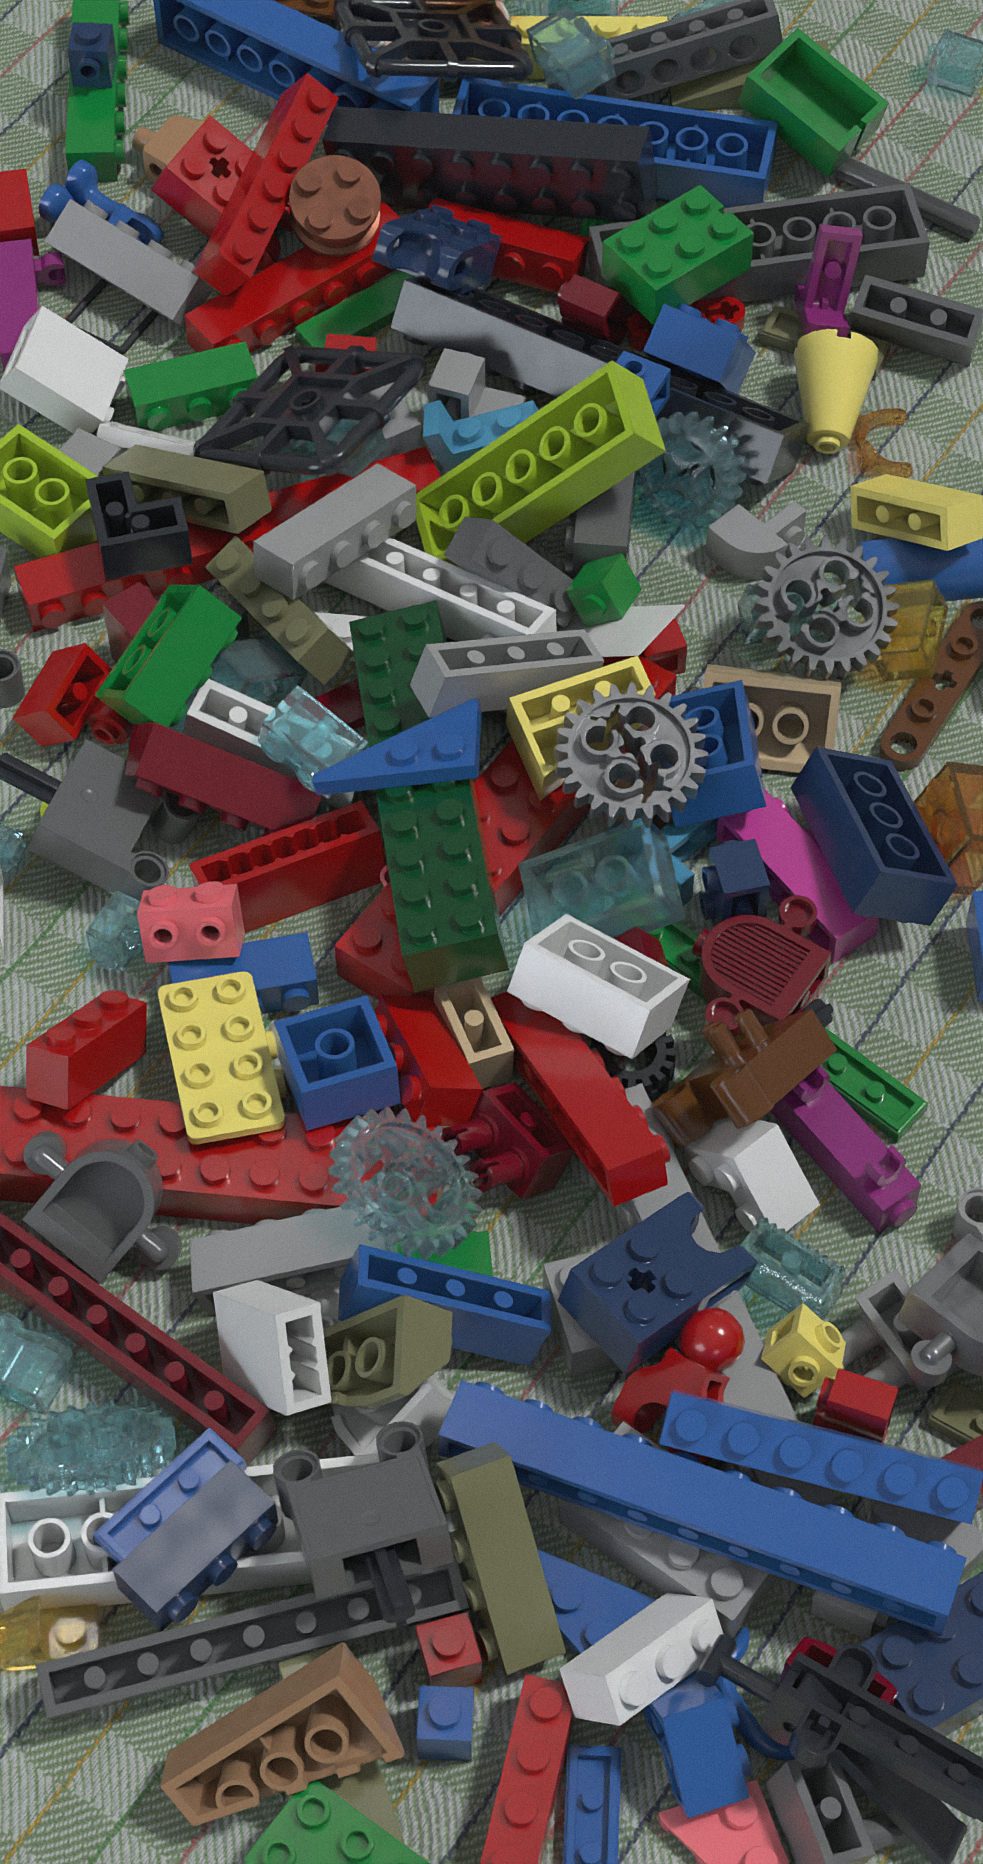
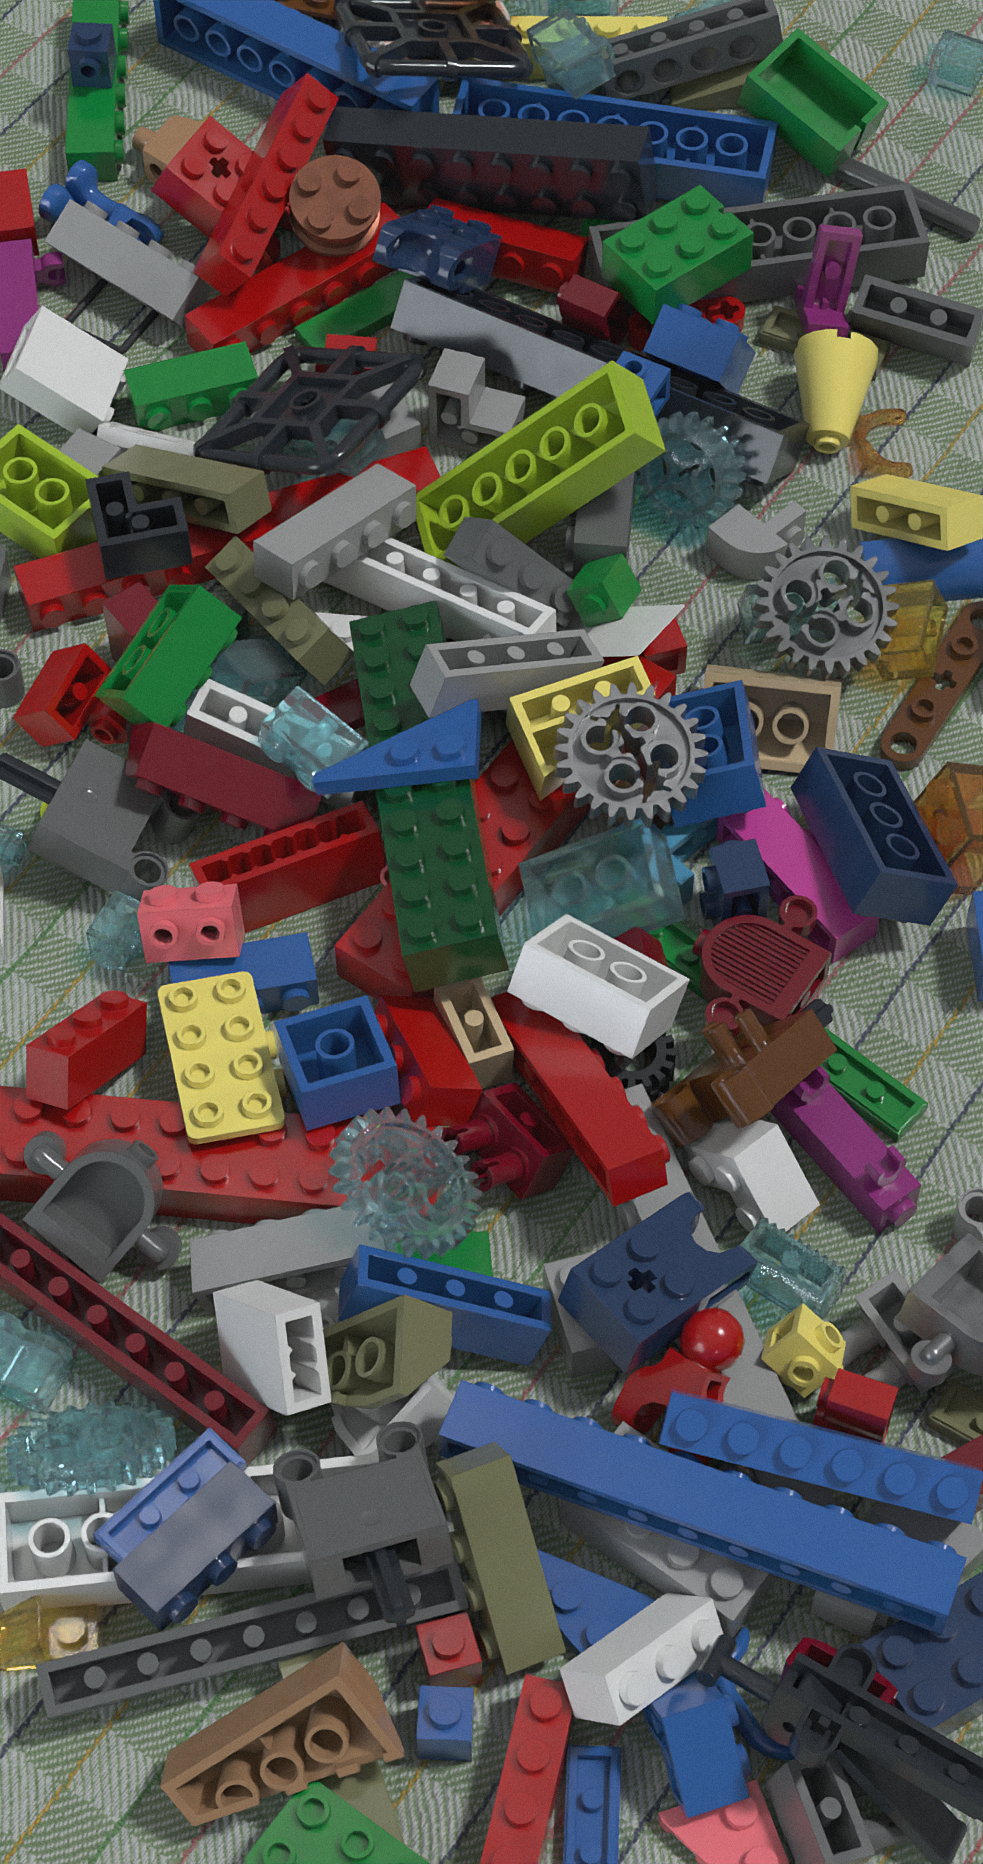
(460, 439): dark azure bracket -> none

